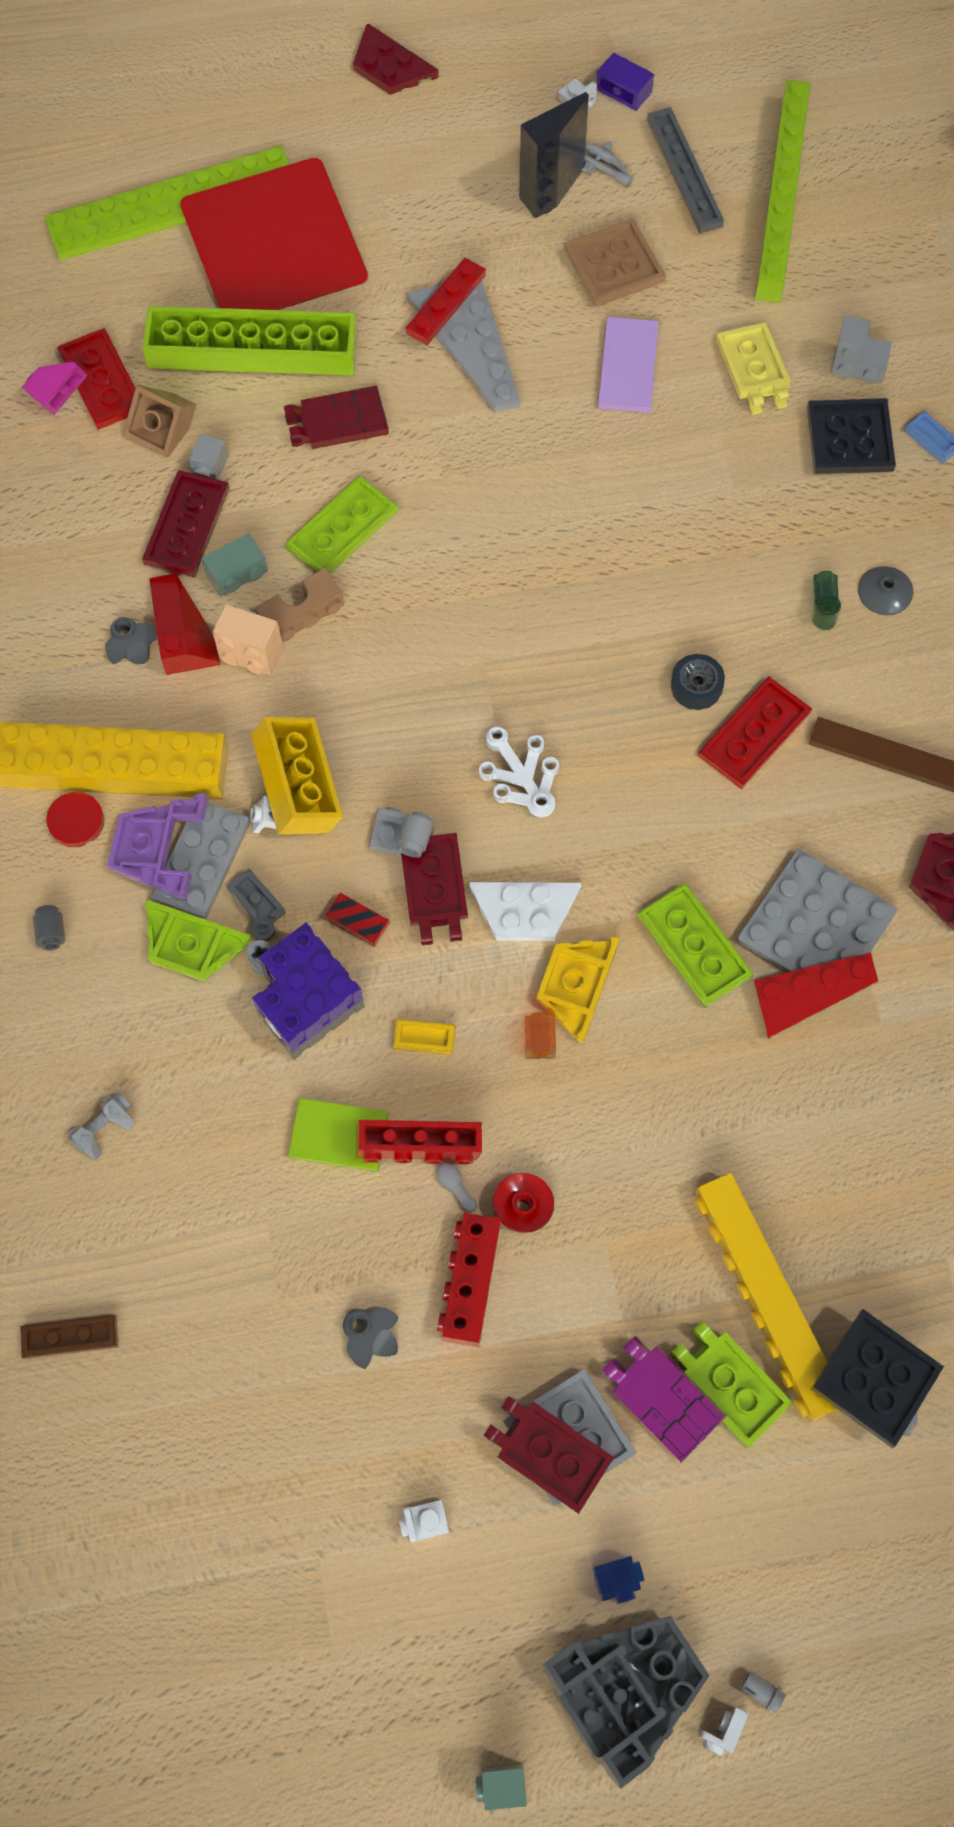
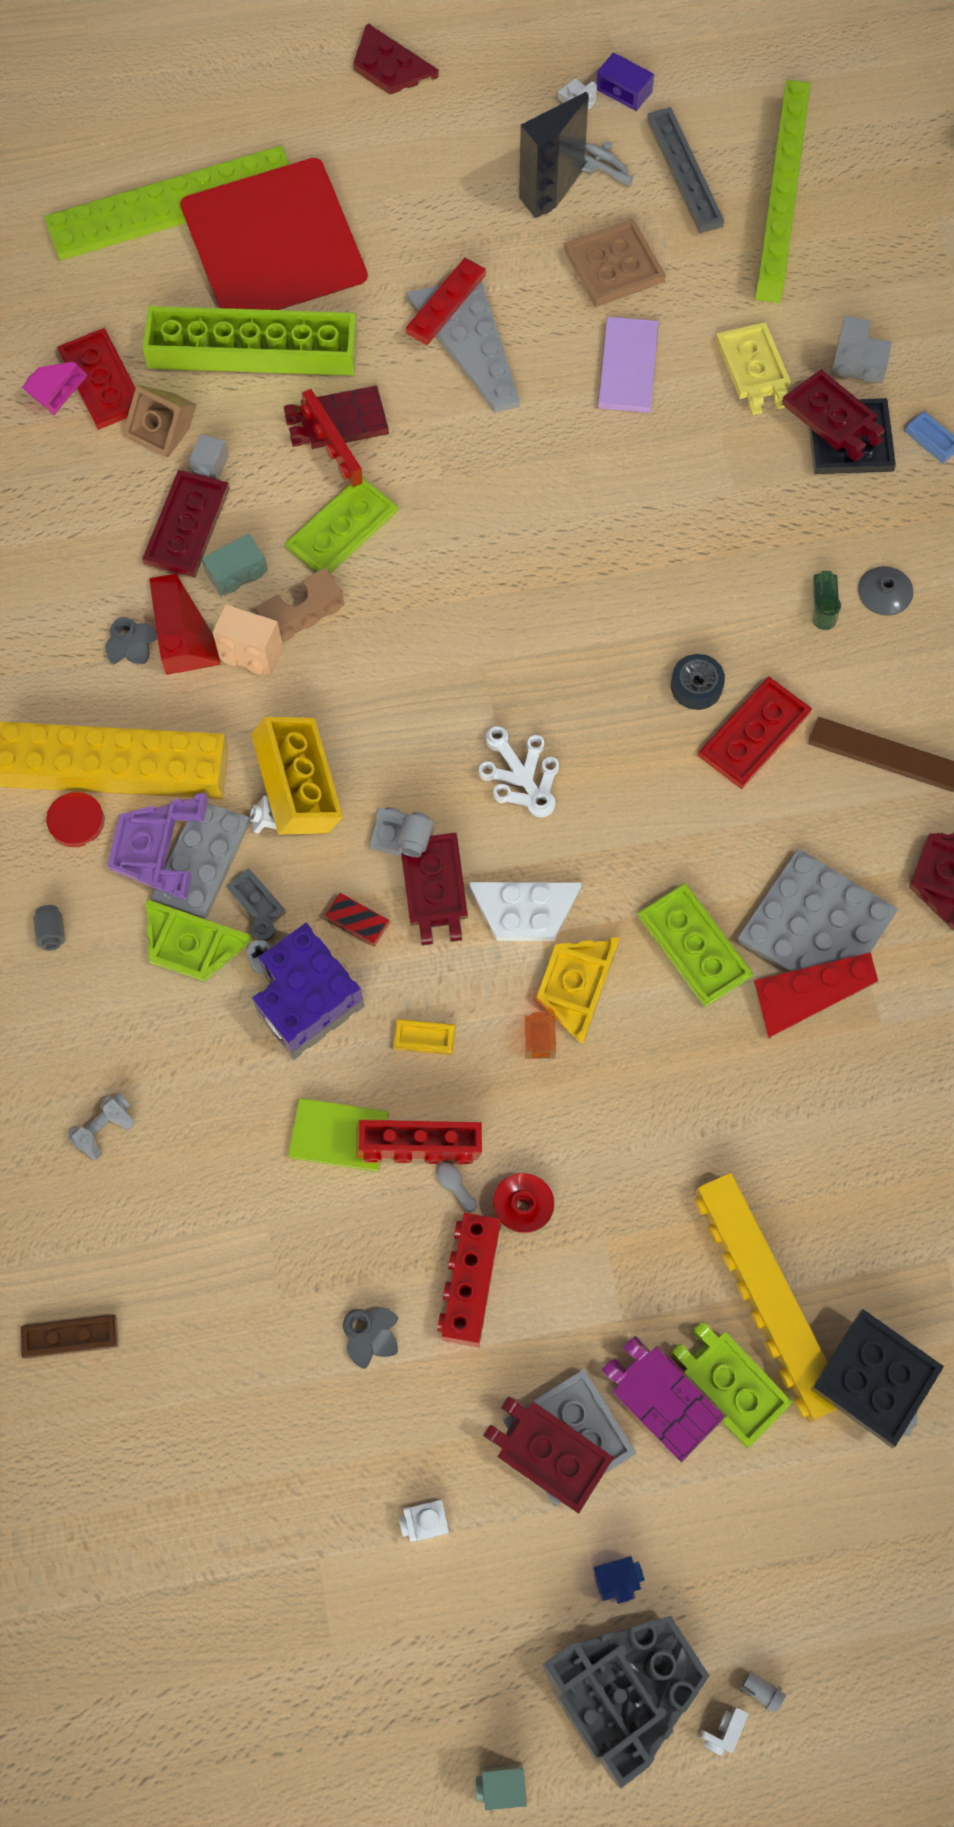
(335, 444): none -> red plate
(834, 414): none -> dark red tile

